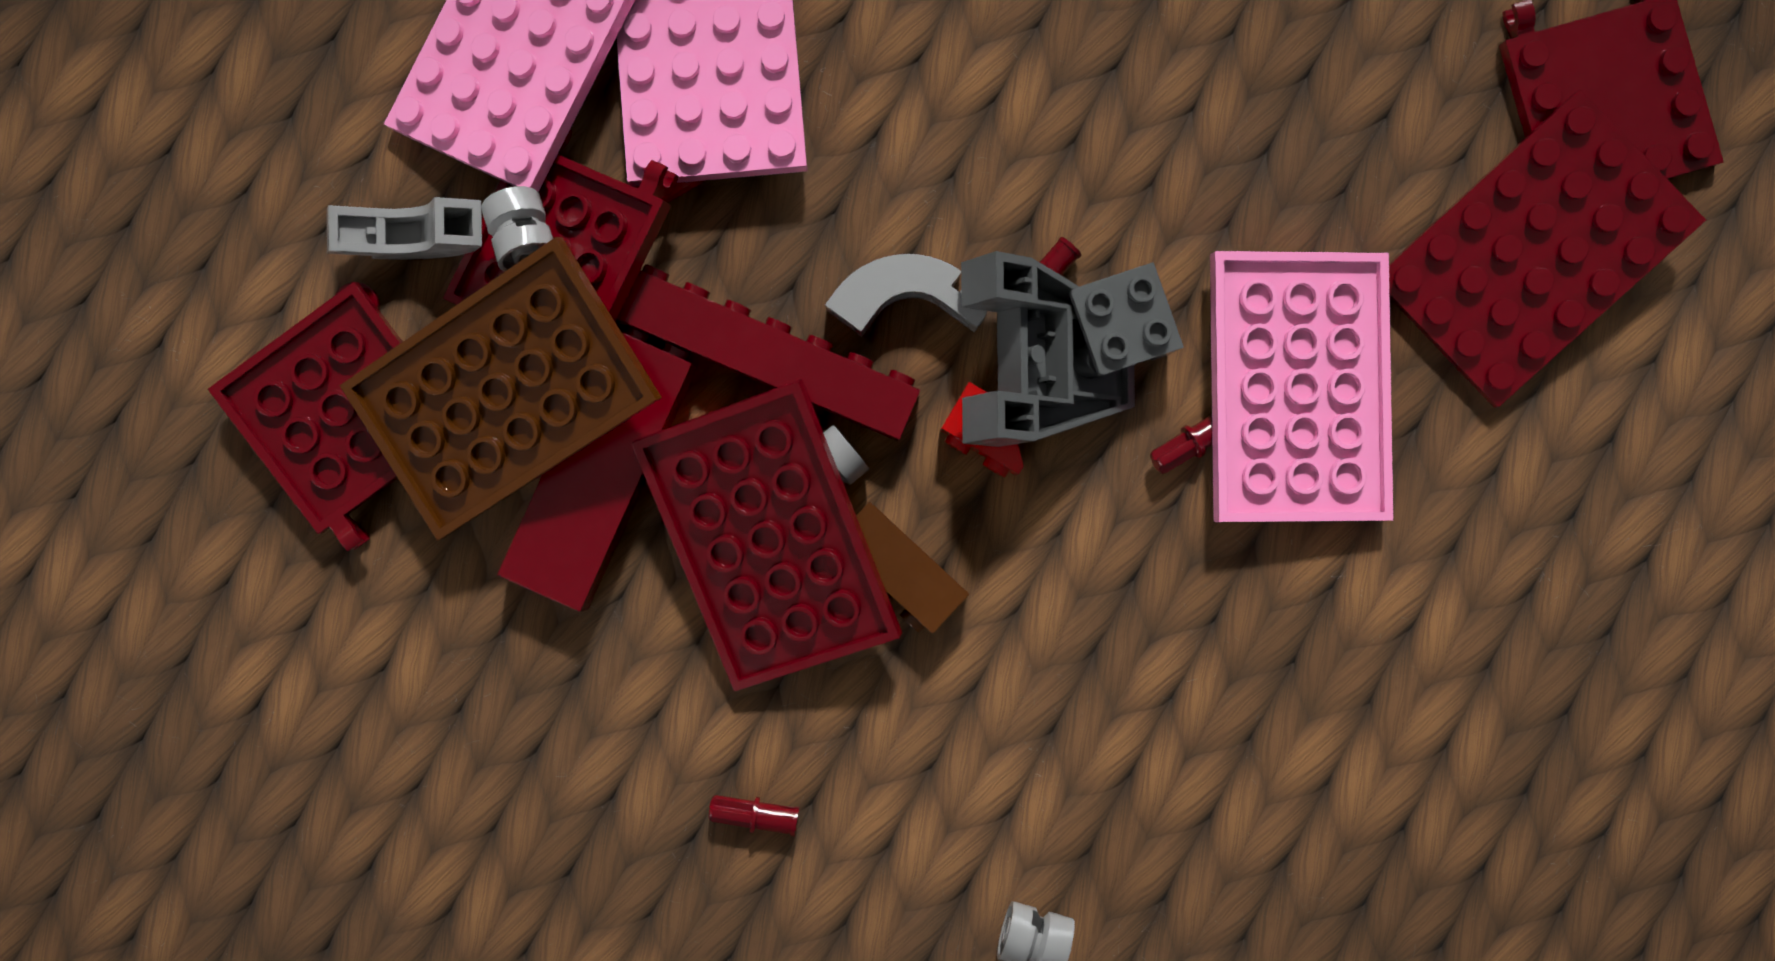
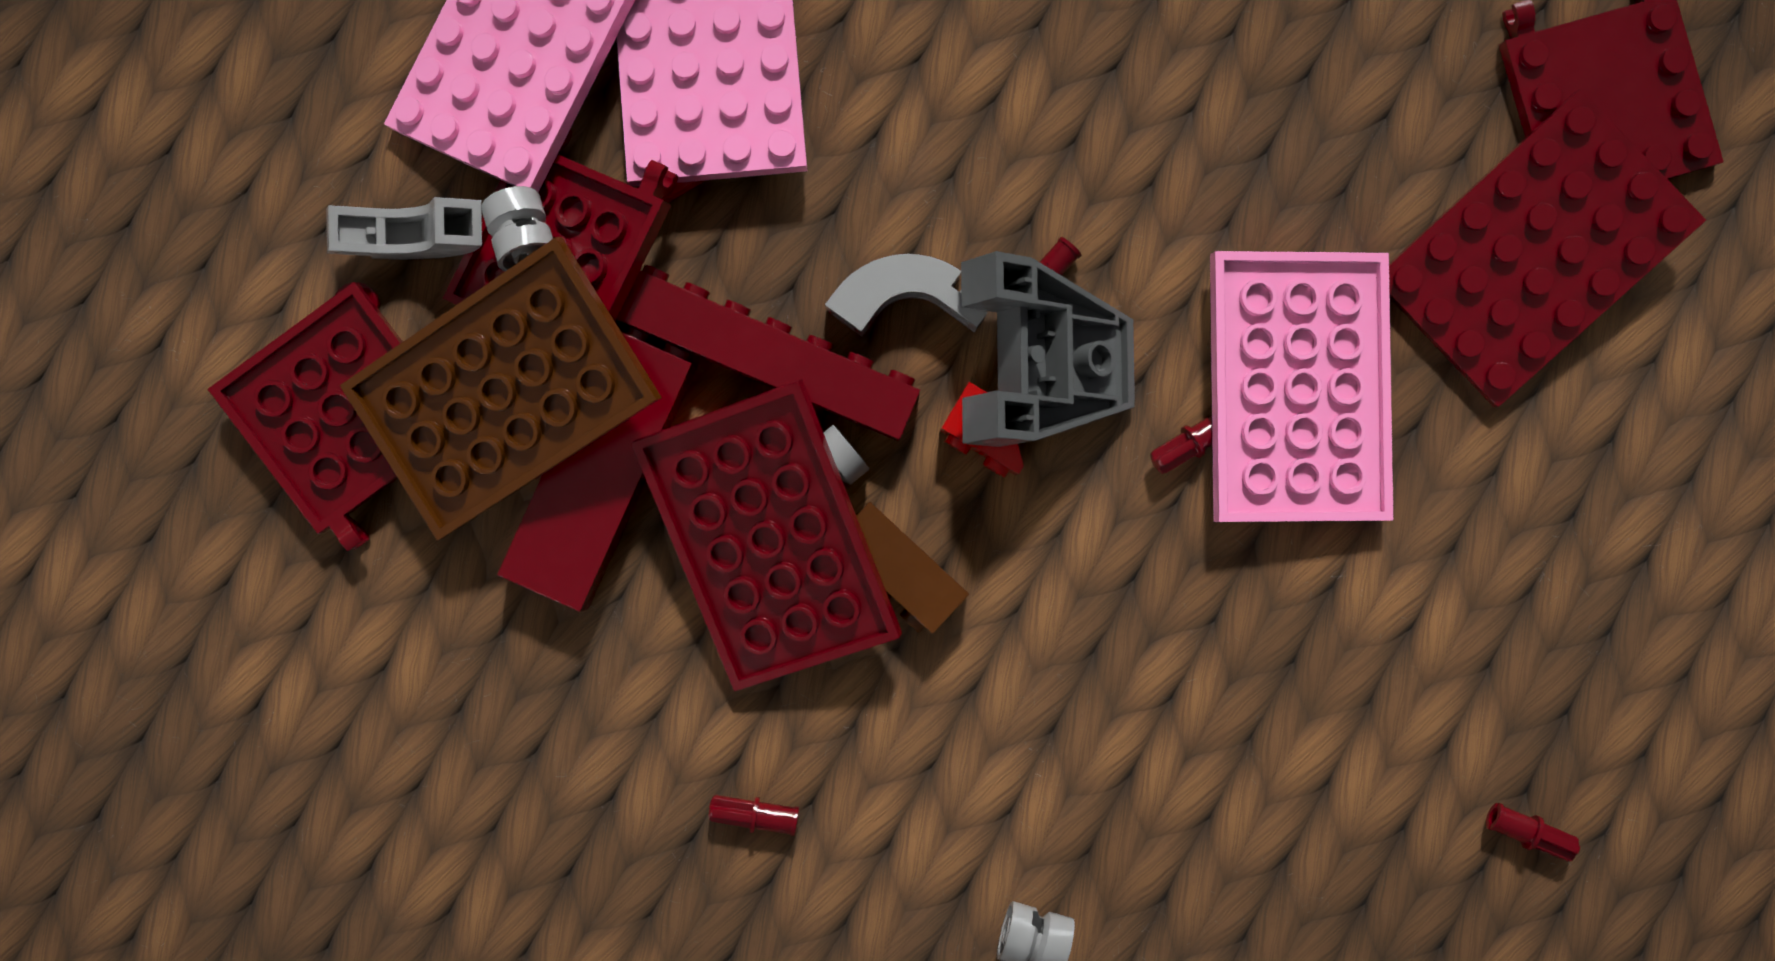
(1126, 319): dark grey bracket -> none
(1532, 832): none -> dark red axle

